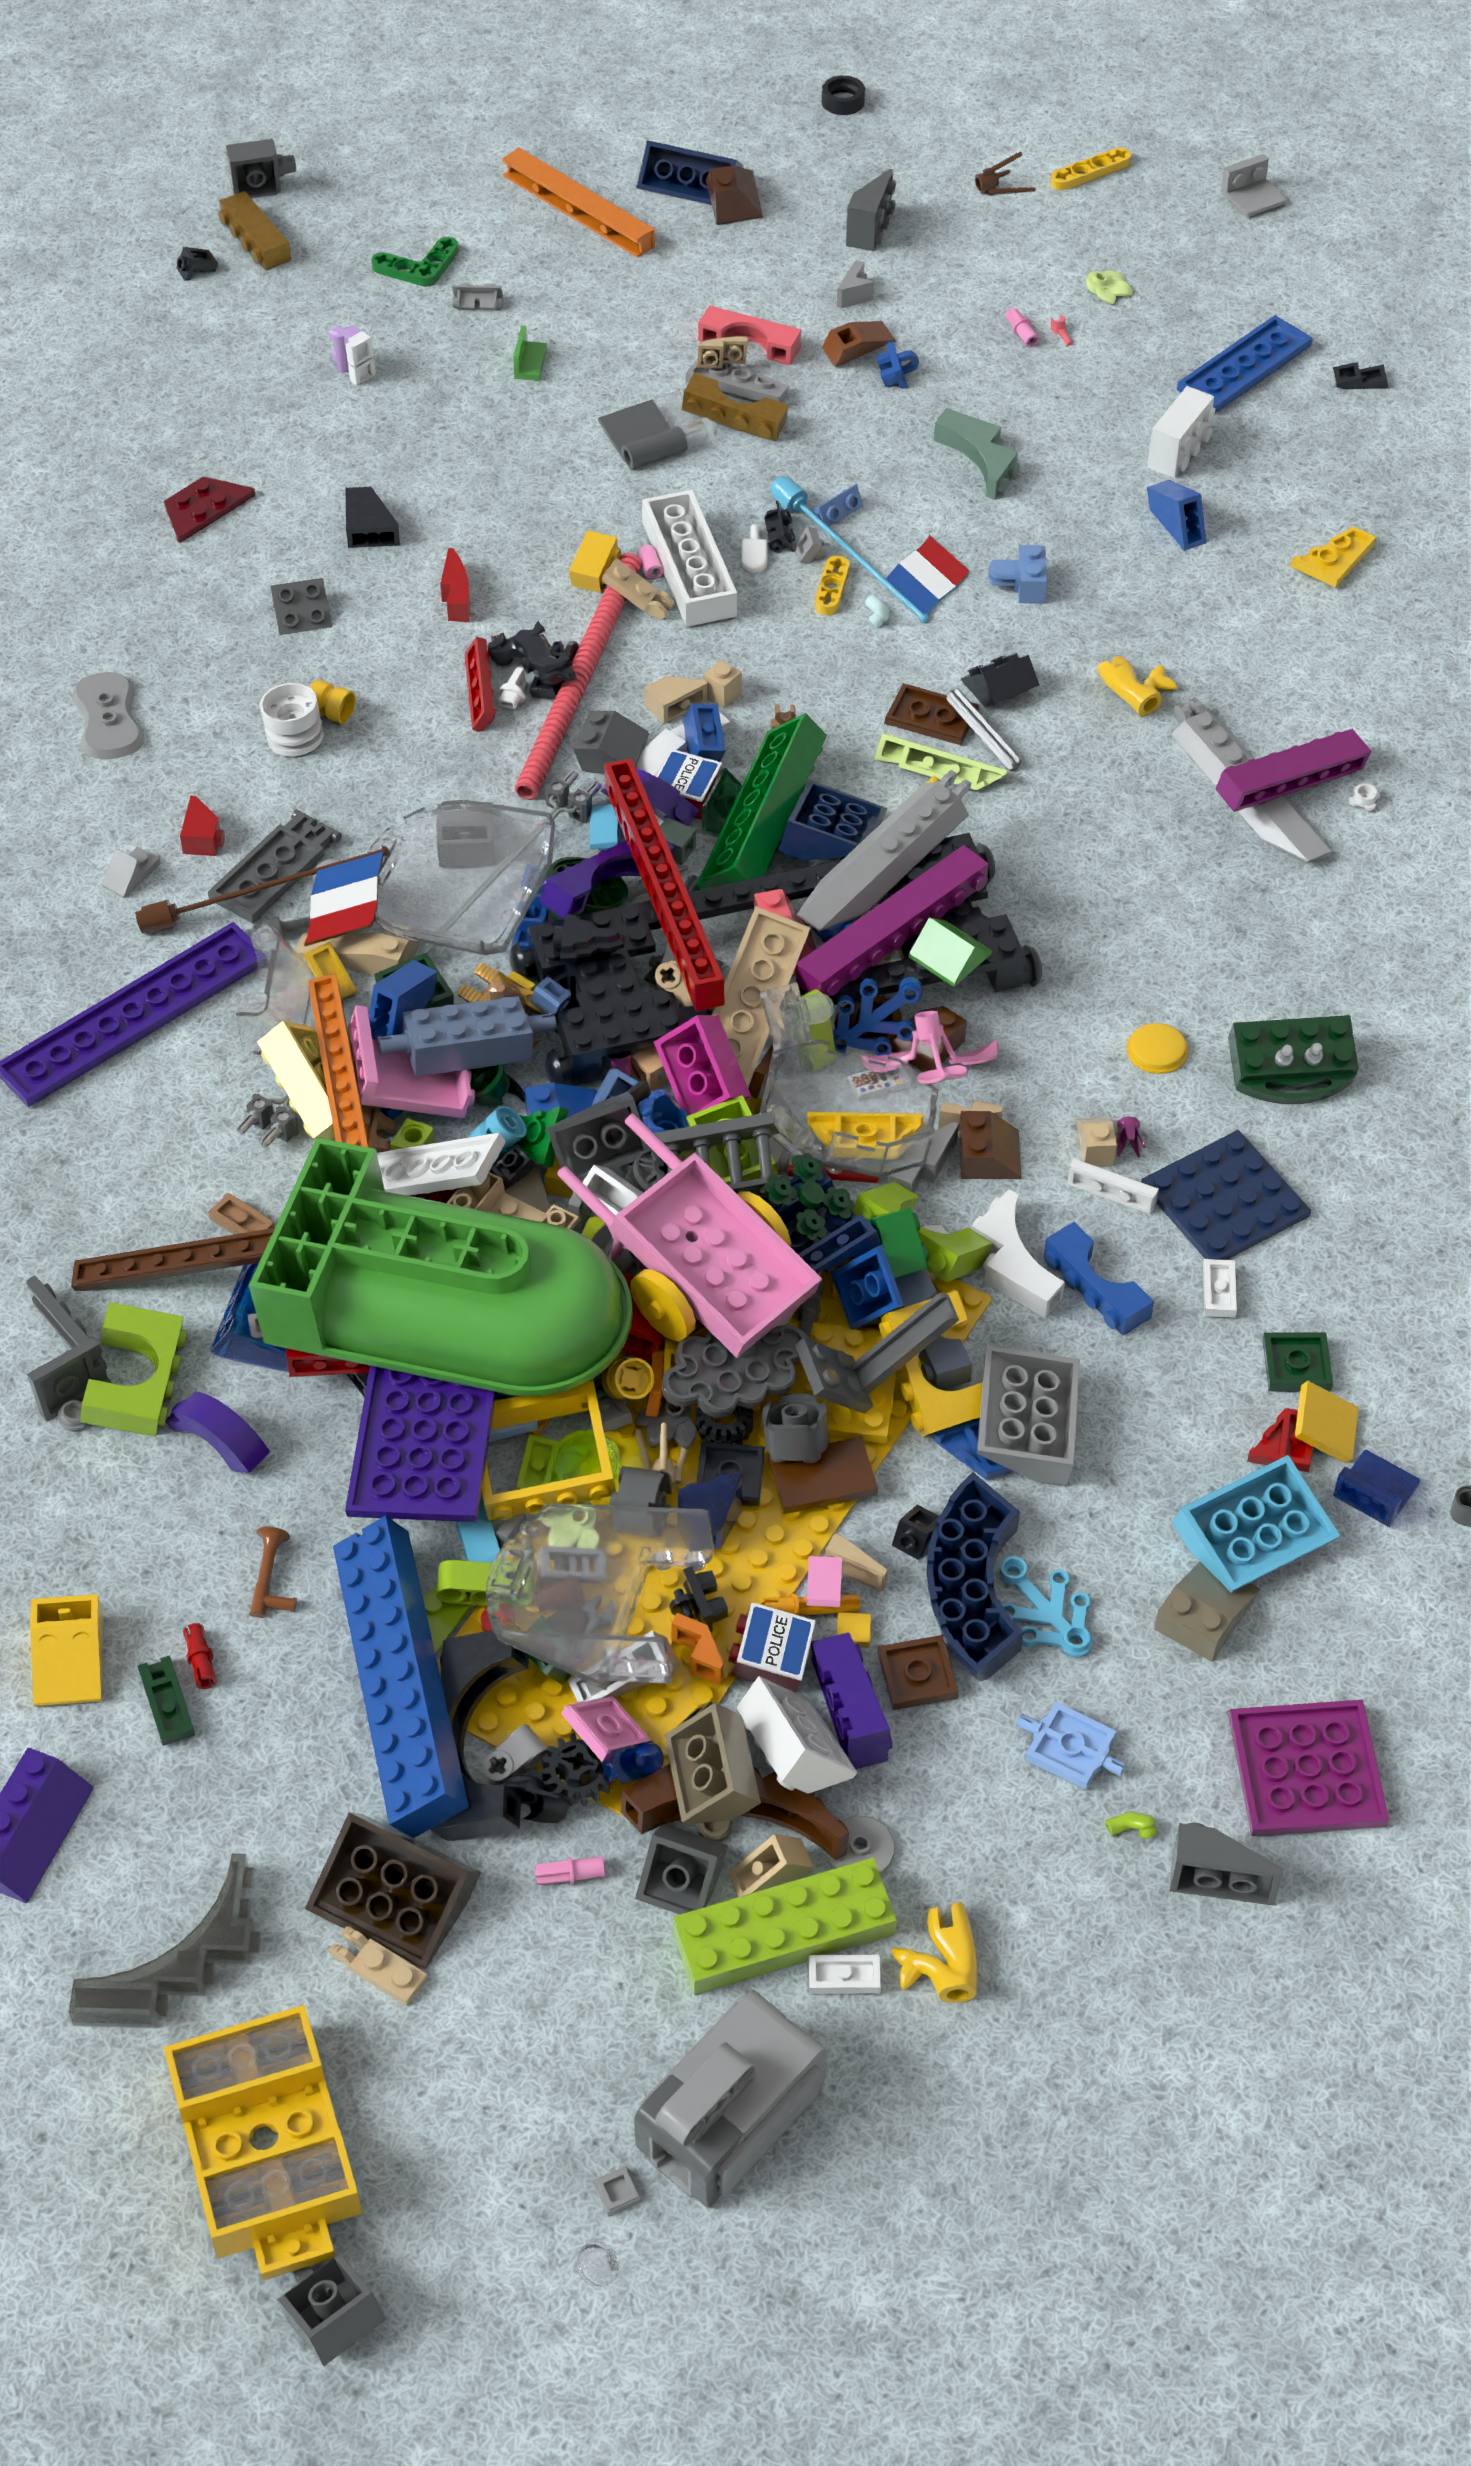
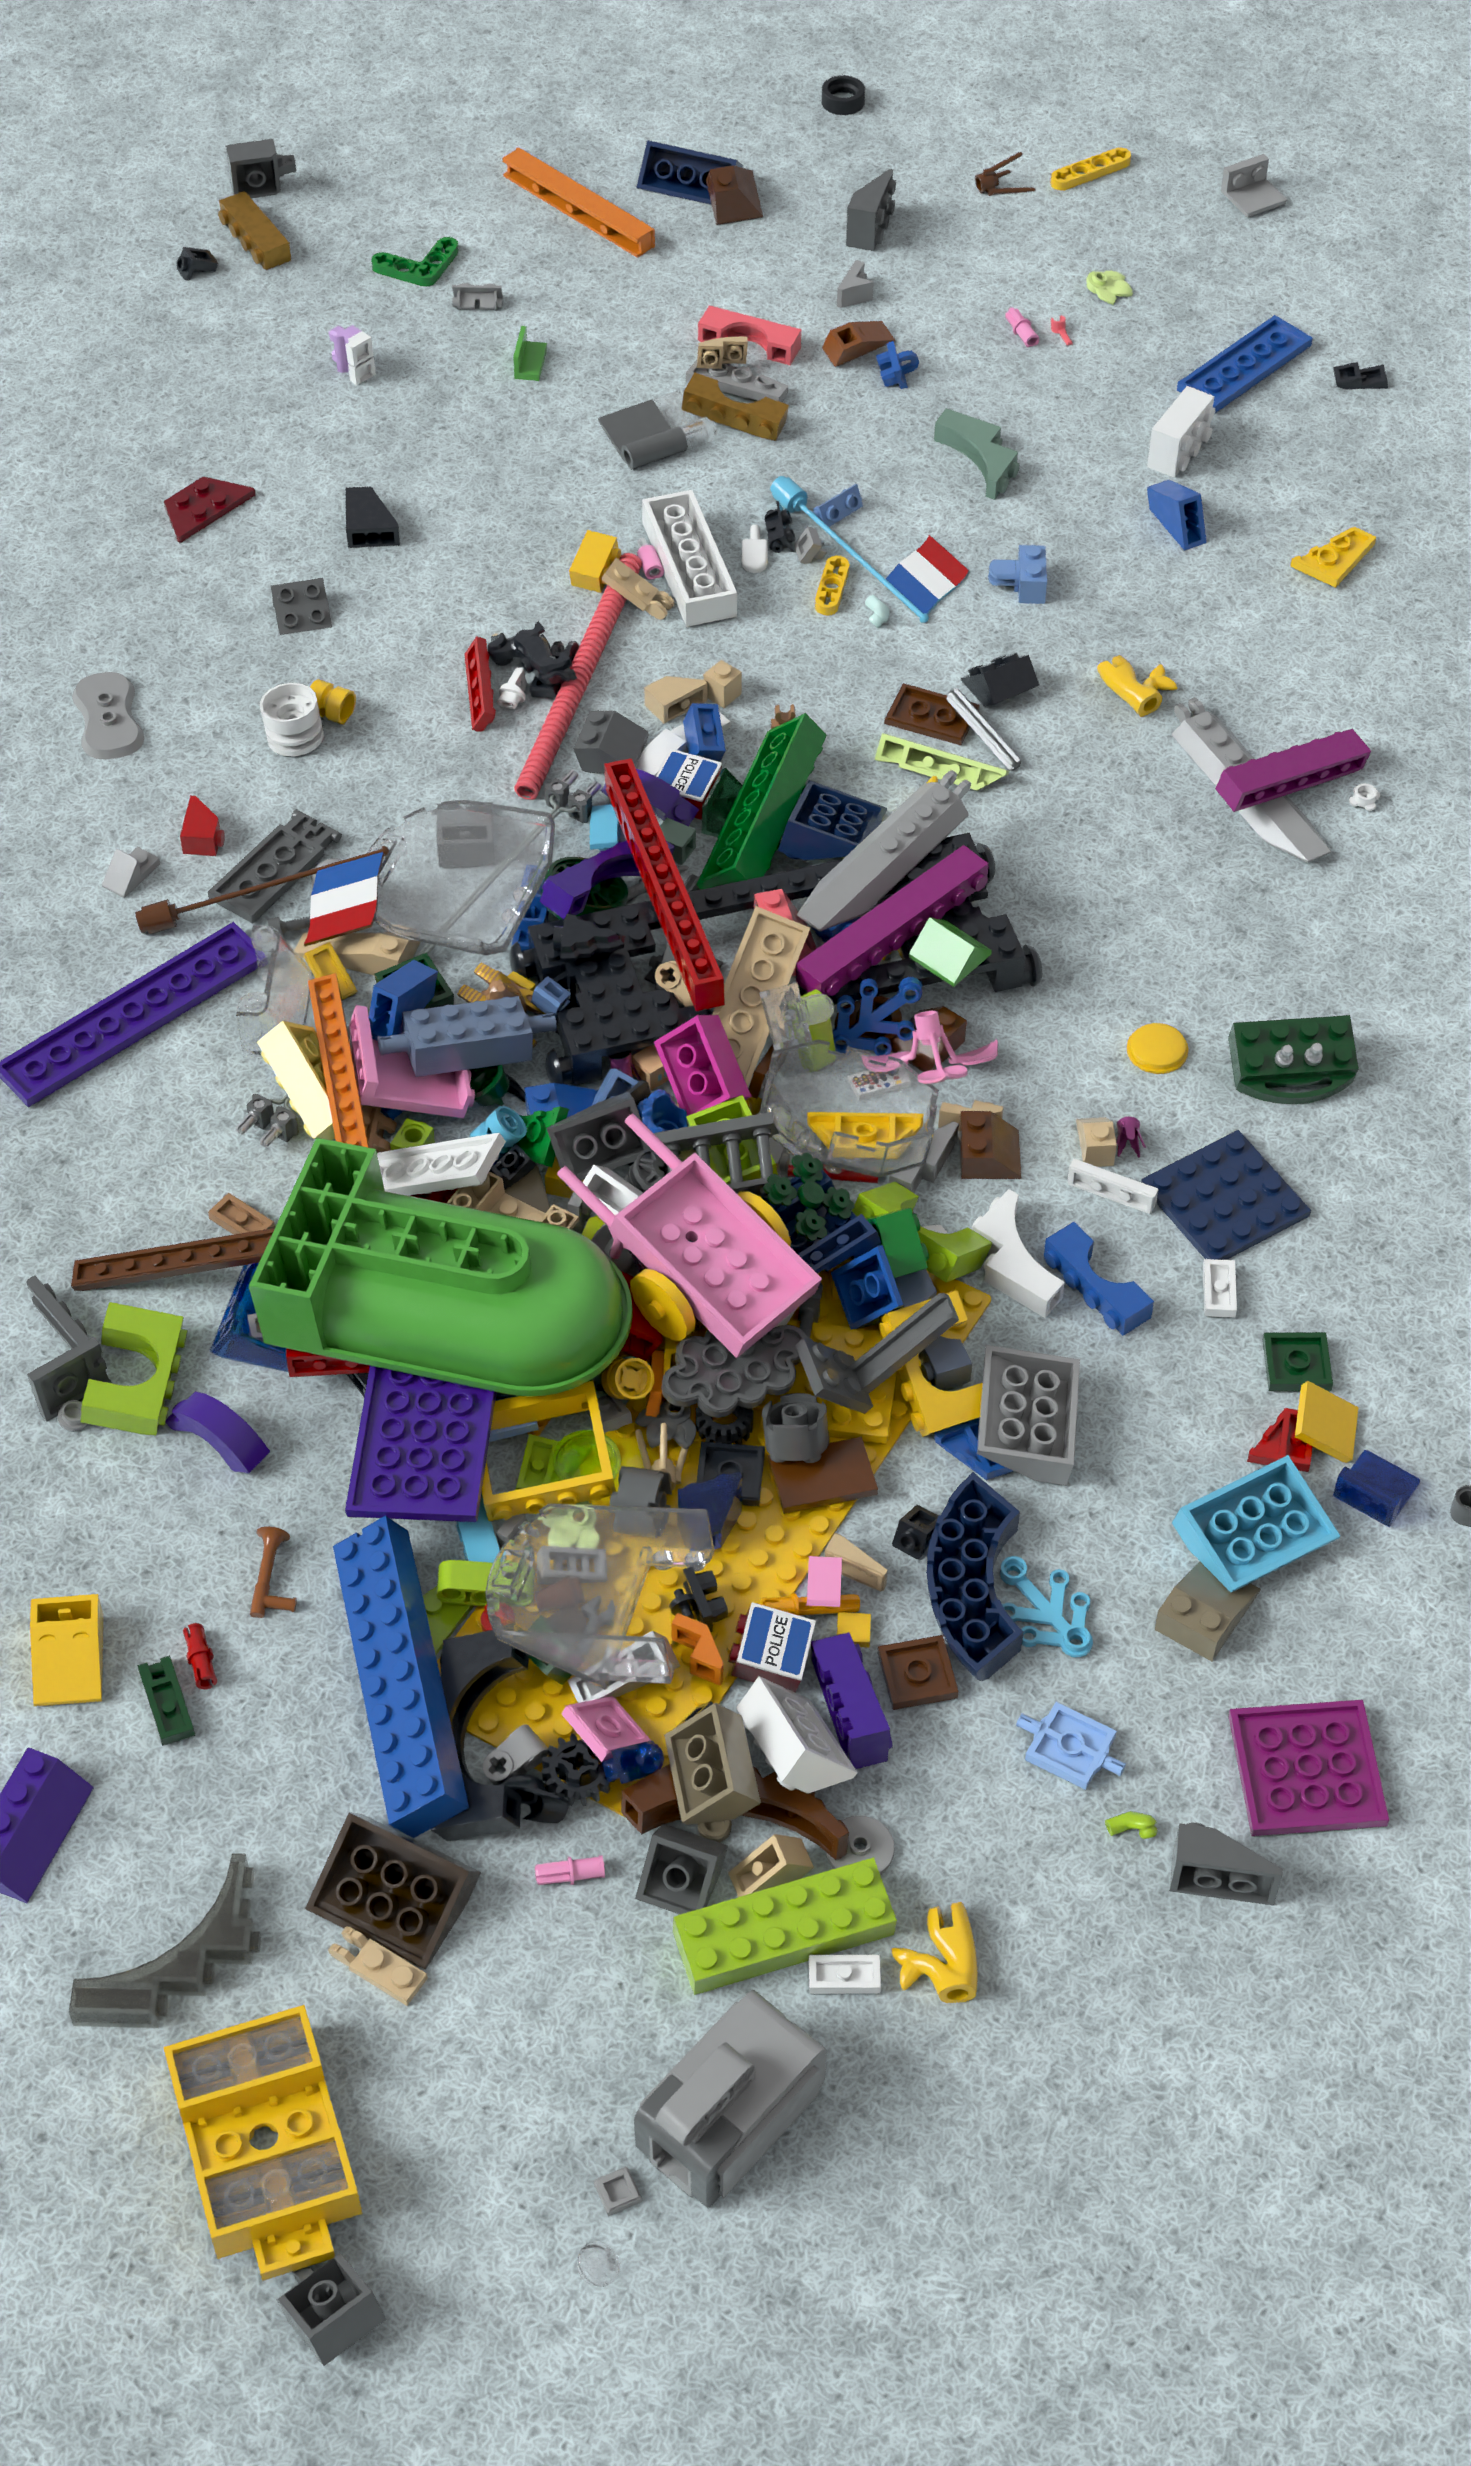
(455, 588): red slope -> none

